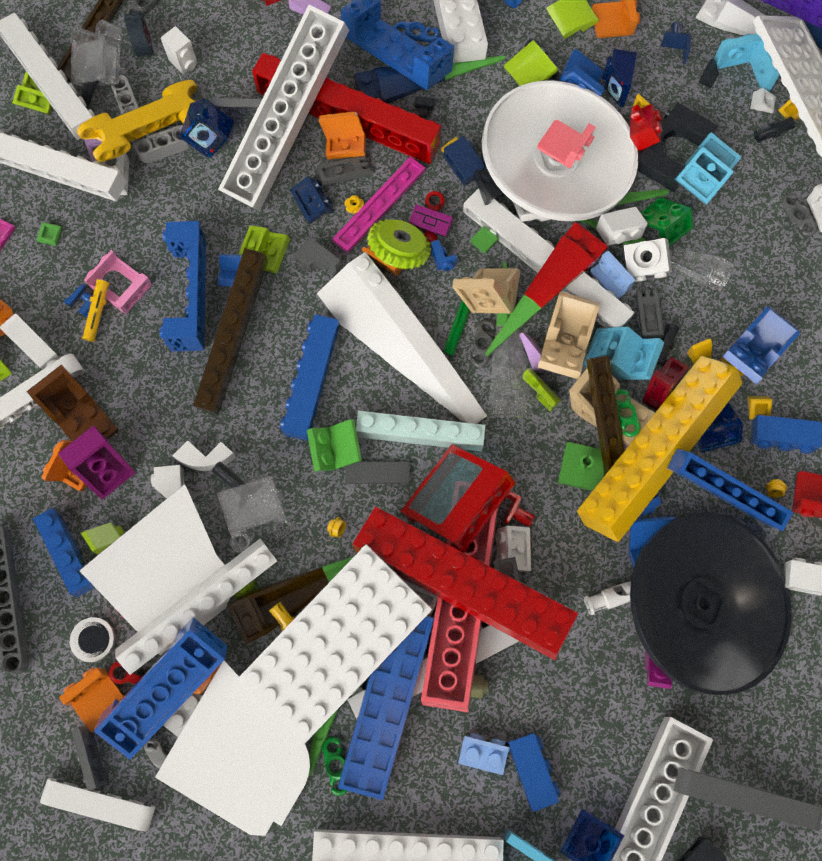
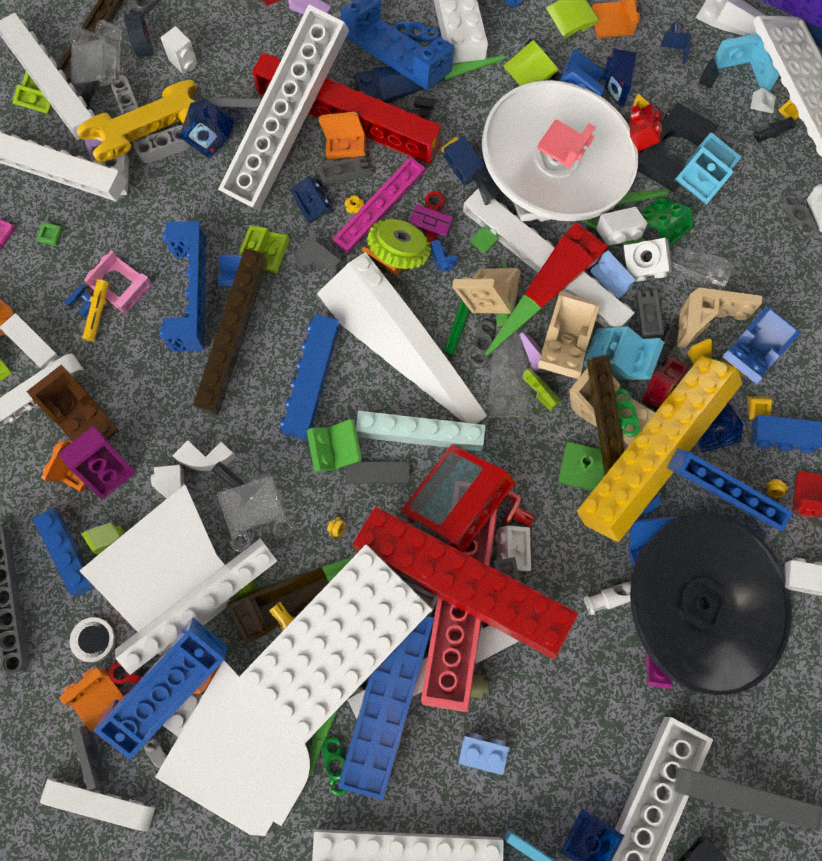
(534, 771): blue brick -> none
(709, 303): none -> tan bracket

